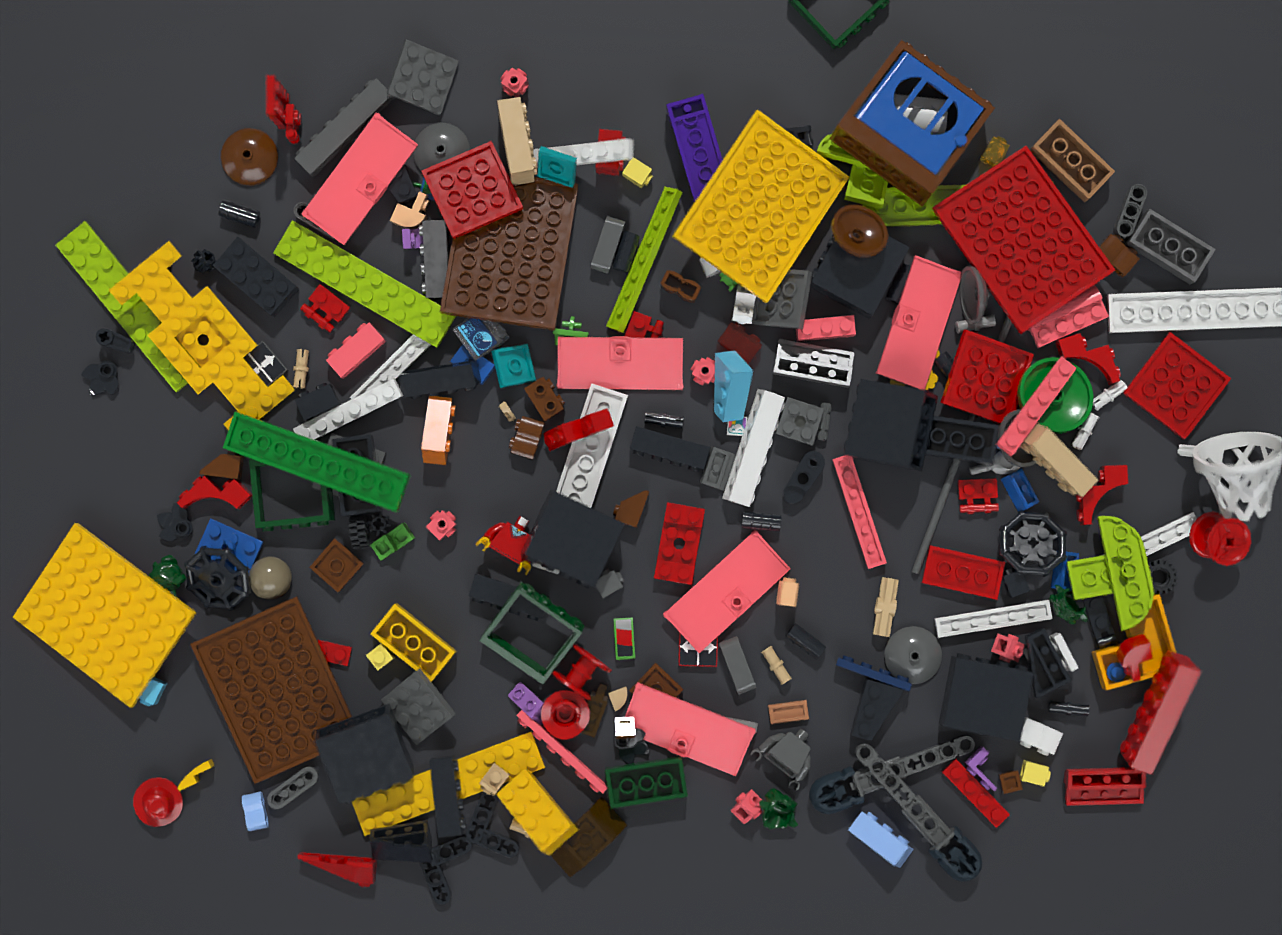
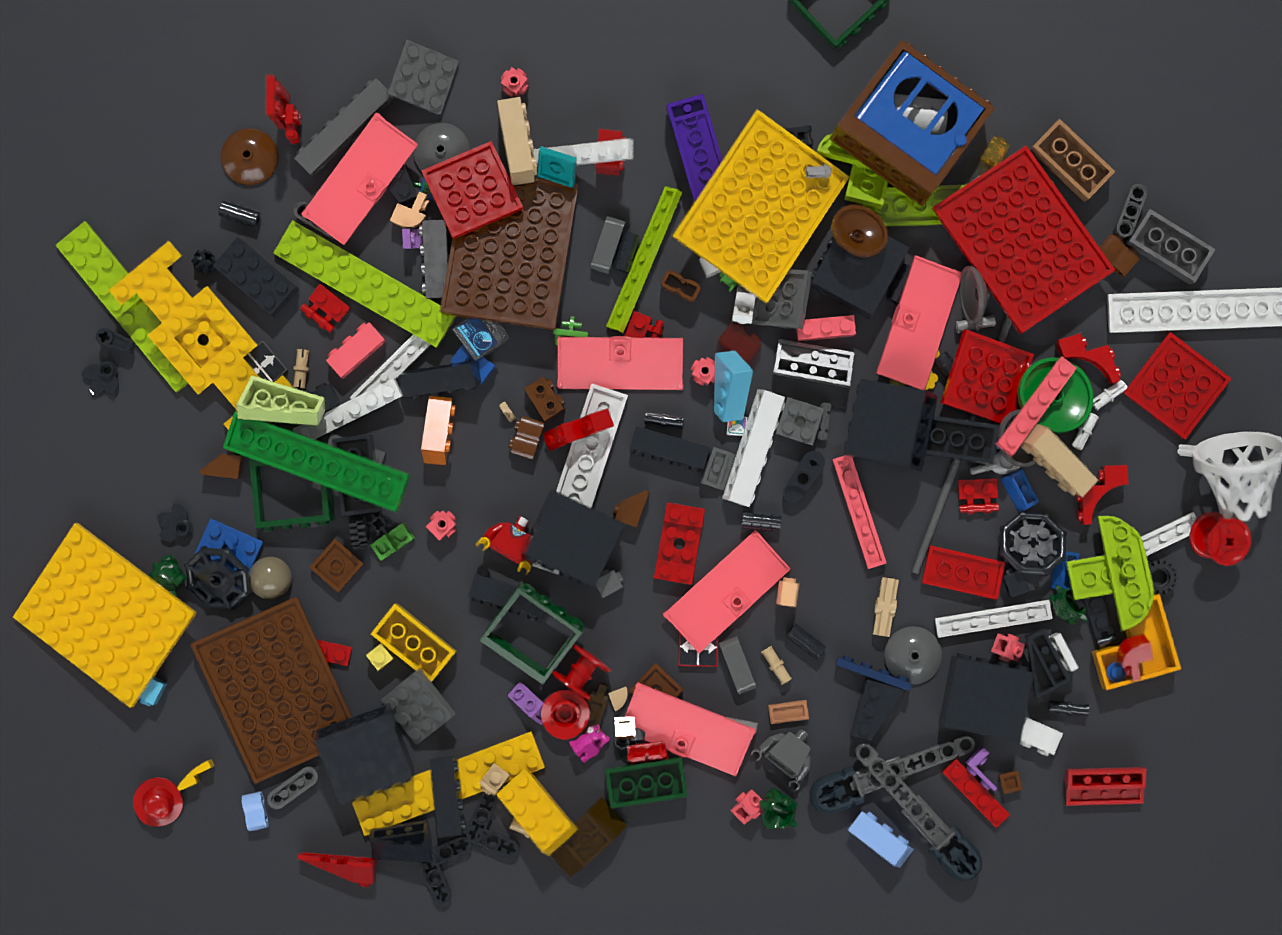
(204, 487): red arch -> none
(279, 403): none -> yellowish green wedge
(513, 365): teal tile -> none
(568, 757): coral plate -> none
(586, 744): none -> dark pink animal
(624, 638): slope -> none
(637, 173): light yellow brick -> none
(647, 752): none -> red hinge
(818, 171): none -> light grey pin
(1034, 773): light yellow brick -> none
(1071, 317): coral brick -> none
(1159, 711): red brick -> none

